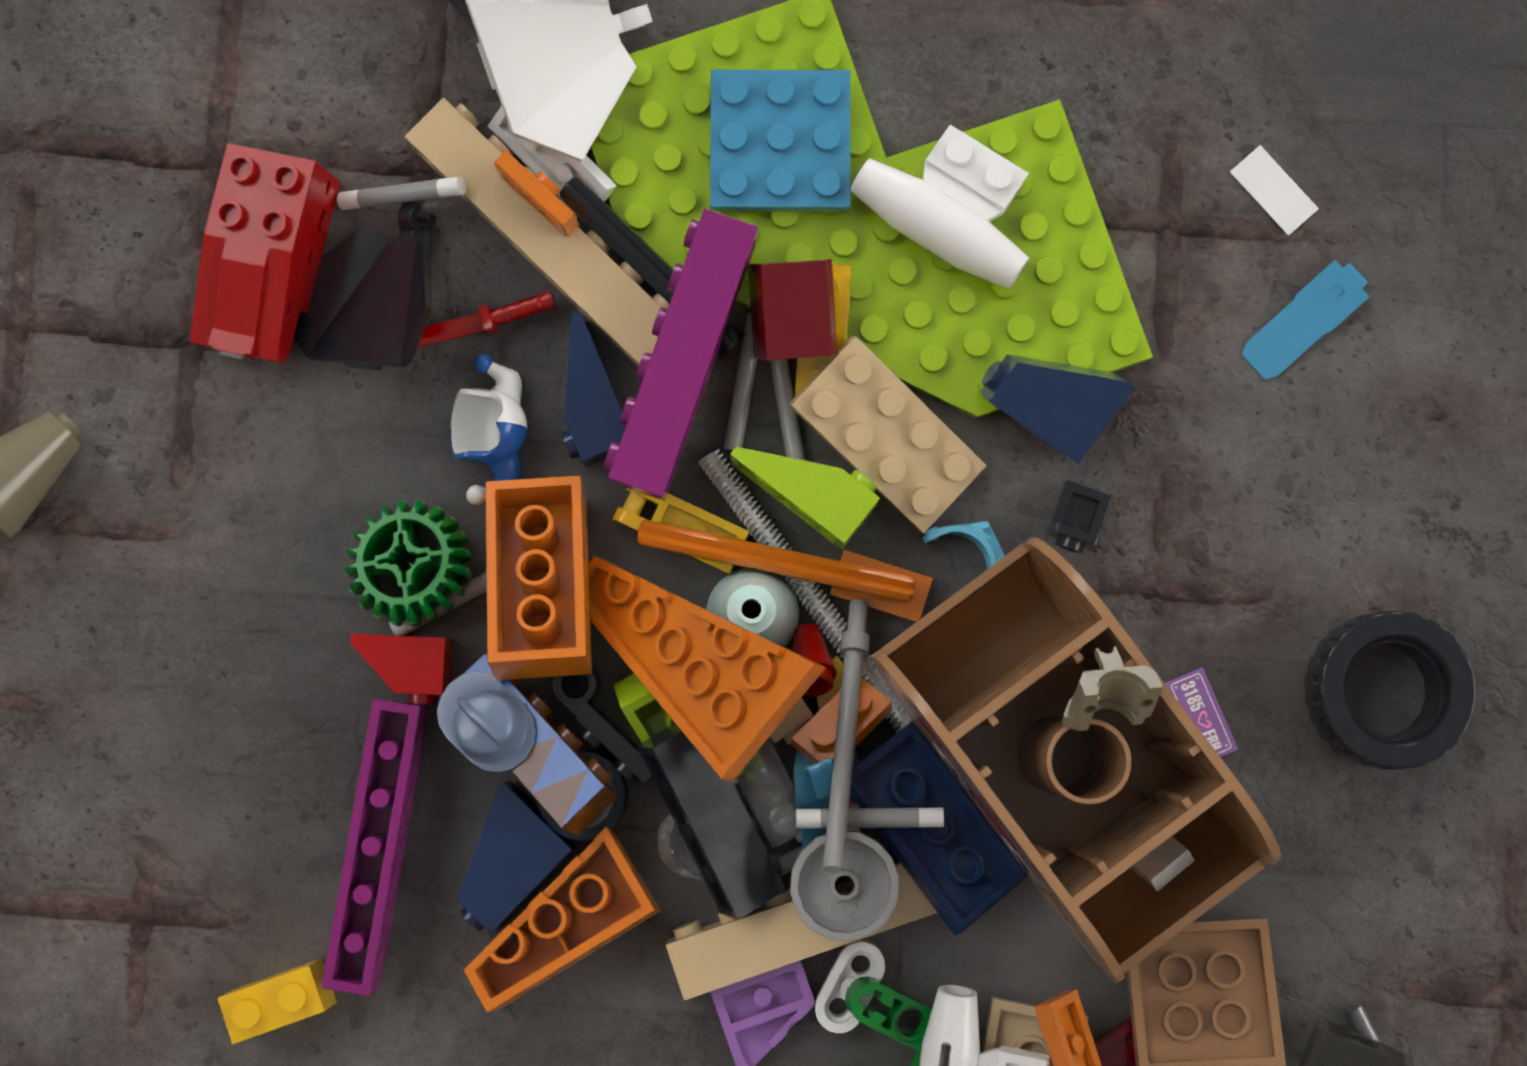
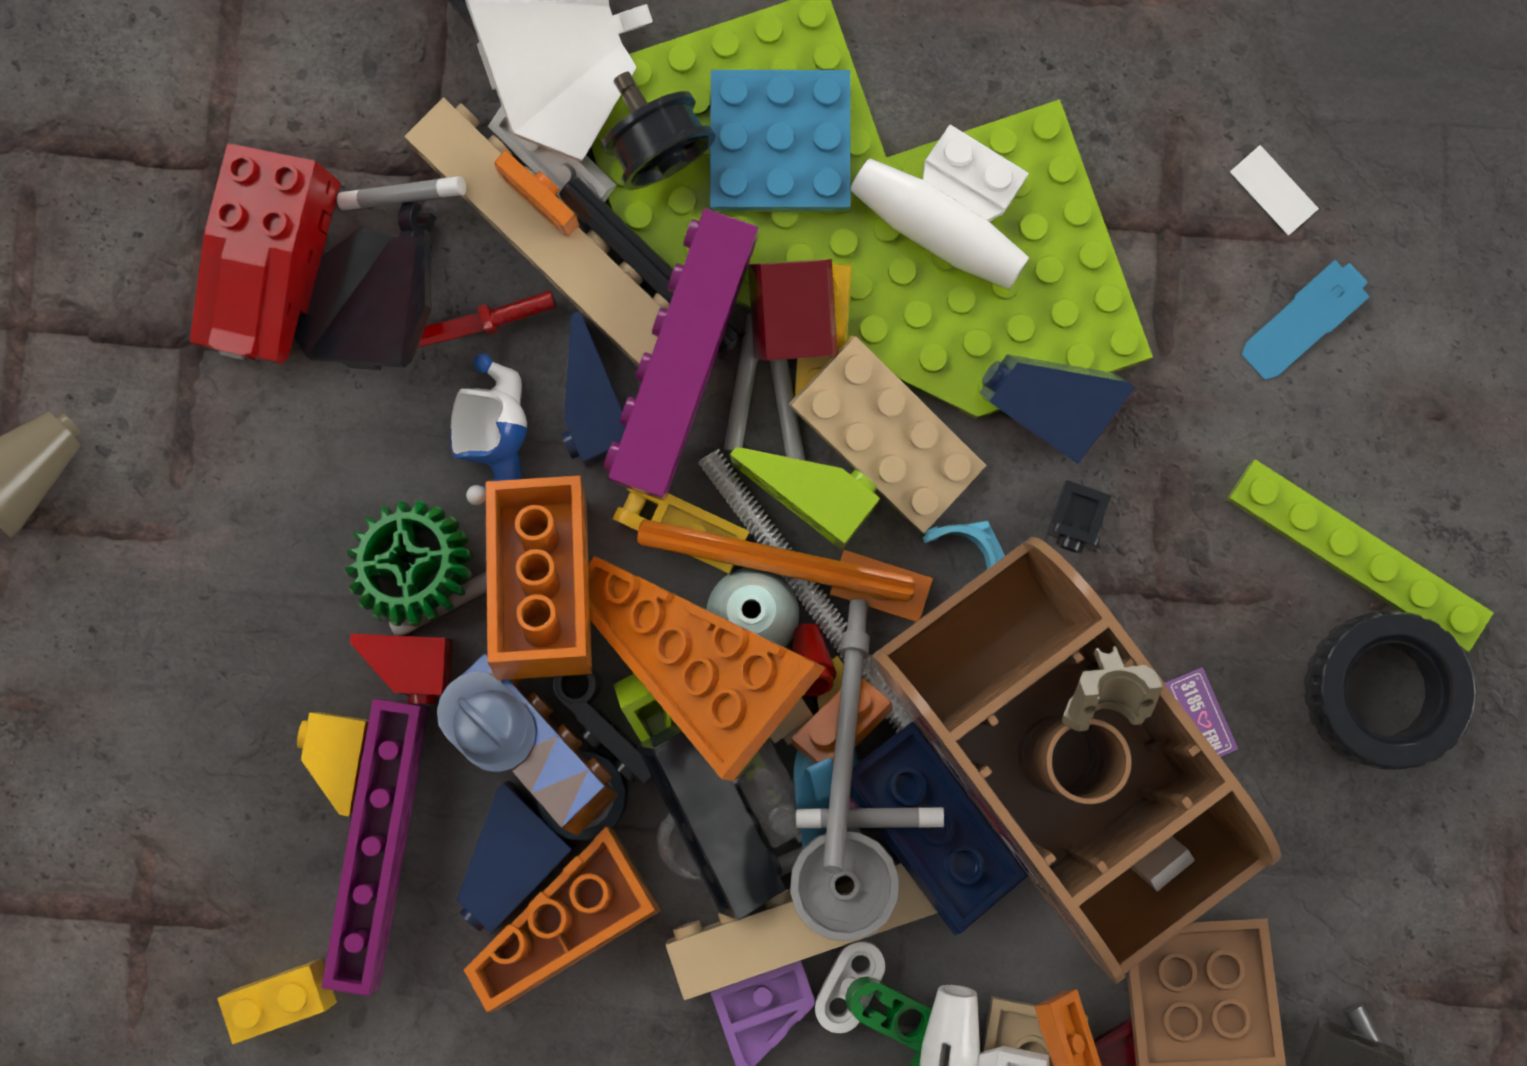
(334, 755): none -> yellow slope
(656, 136): none -> black wheel
(1357, 553): none -> lime plate

